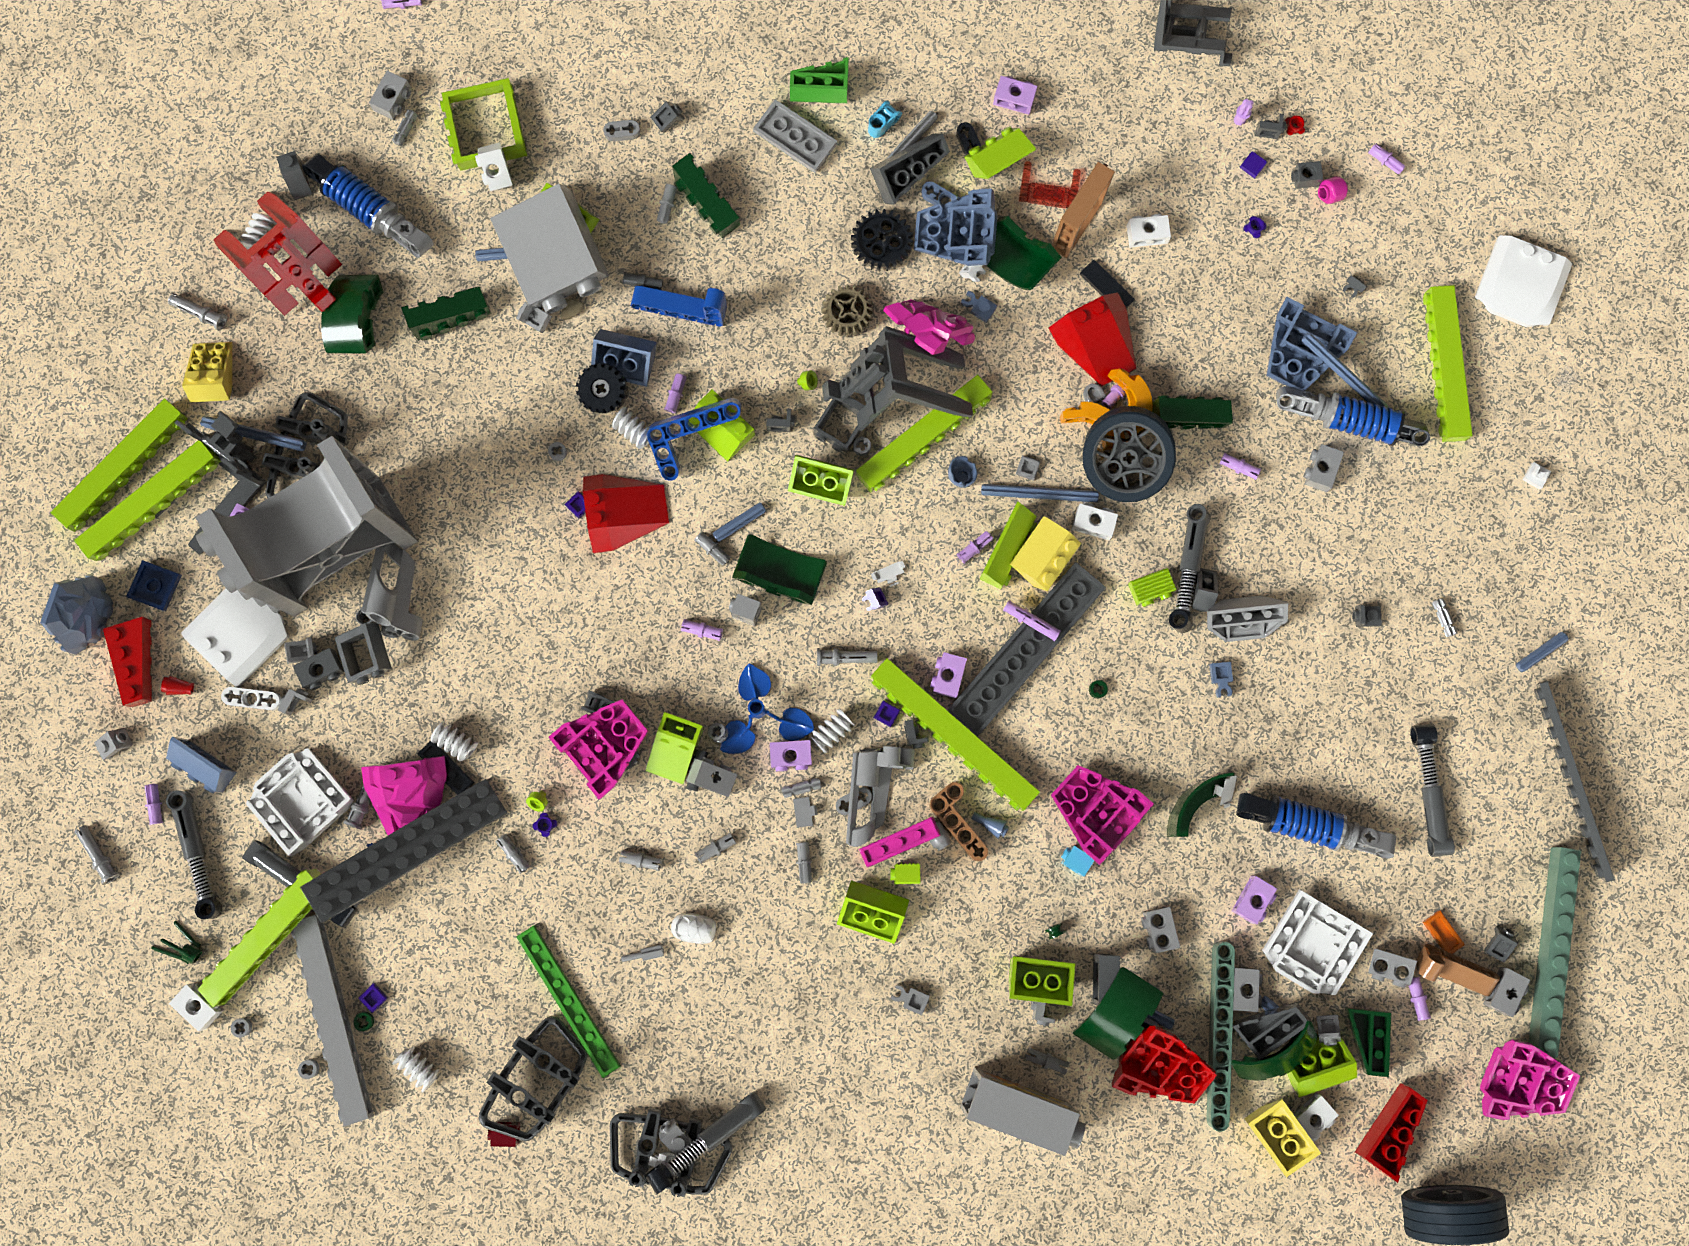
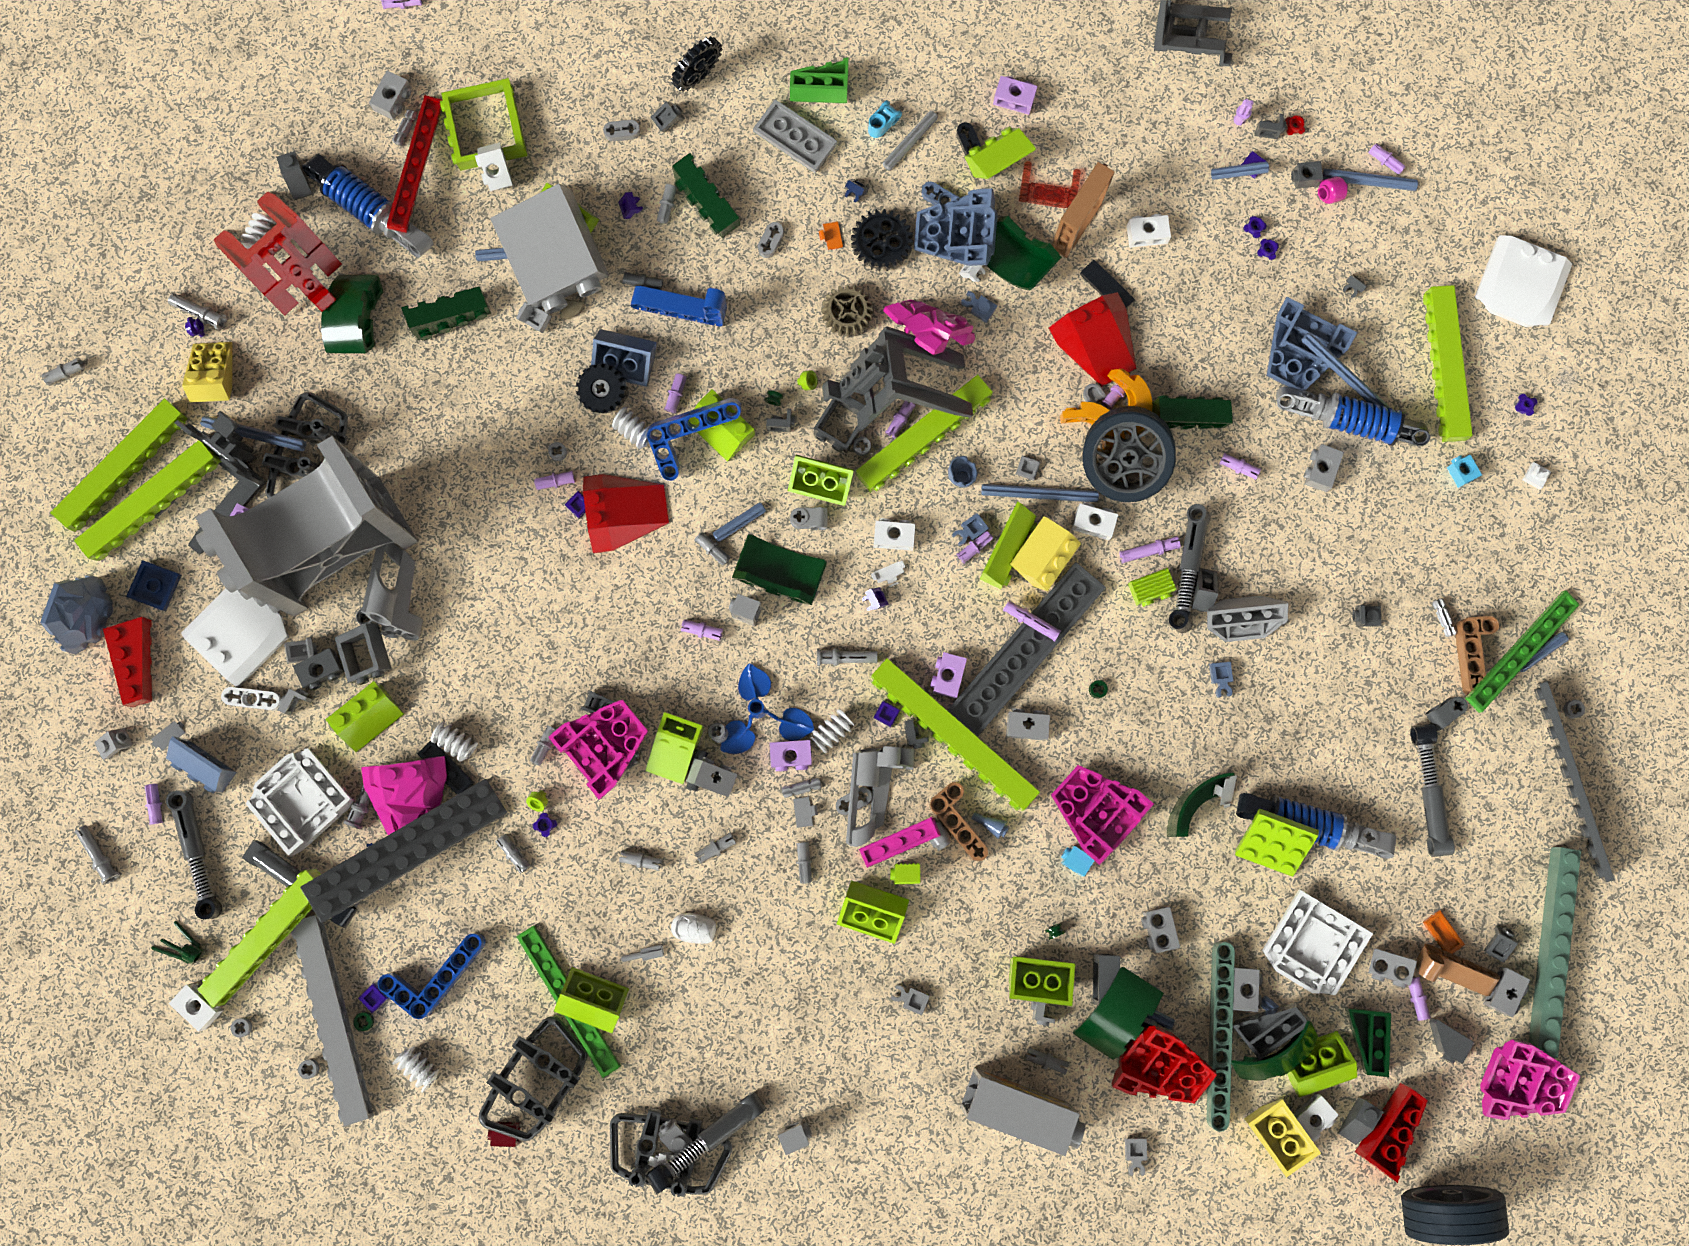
(63, 371): none -> light grey pin
(163, 738): none -> light grey piece
(176, 686): red cone -> none
(194, 327): none -> dark purple plate
(365, 716): none -> lime slope
(415, 164): none -> red tile
(437, 981): none -> blue beam
(543, 746): none -> light grey axle
(554, 480): none -> lavender axle
(591, 1000): none -> lime slope
(628, 205): none -> dark purple tile
(696, 64): none -> black gear
(773, 398): none -> dark green bush
(774, 242): none -> light grey beam
(794, 1136): none -> light grey brick
(812, 518): none -> light grey piece
(831, 235): none -> orange piece
(857, 188): none -> dark blue tile
(884, 540): none -> white brick
(900, 419): none -> lavender pin
(905, 168): dark grey wedge -> none
(971, 528): none -> sand blue plate
(1038, 731): none -> light grey brick
(1136, 1152): none -> light grey plate
(1157, 547): none -> lavender pin
(1239, 170): none -> sand blue axle
(1244, 905): lavender brick -> none
(1272, 245): none -> dark purple plate
(1276, 842): none -> lime plate
(1328, 1029): light grey bracket -> none
(1360, 1121): none -> dark grey slope
(1372, 180): none -> sand blue axle
(1444, 713): none -> dark grey piece
(1450, 1042): none -> dark grey slope
(1470, 466): none -> medium azure brick
(1476, 656): none -> medium nougat beam
(1520, 406): none -> dark purple plate
(1522, 651): none -> bright green tile
(1581, 709): none -> light grey bush

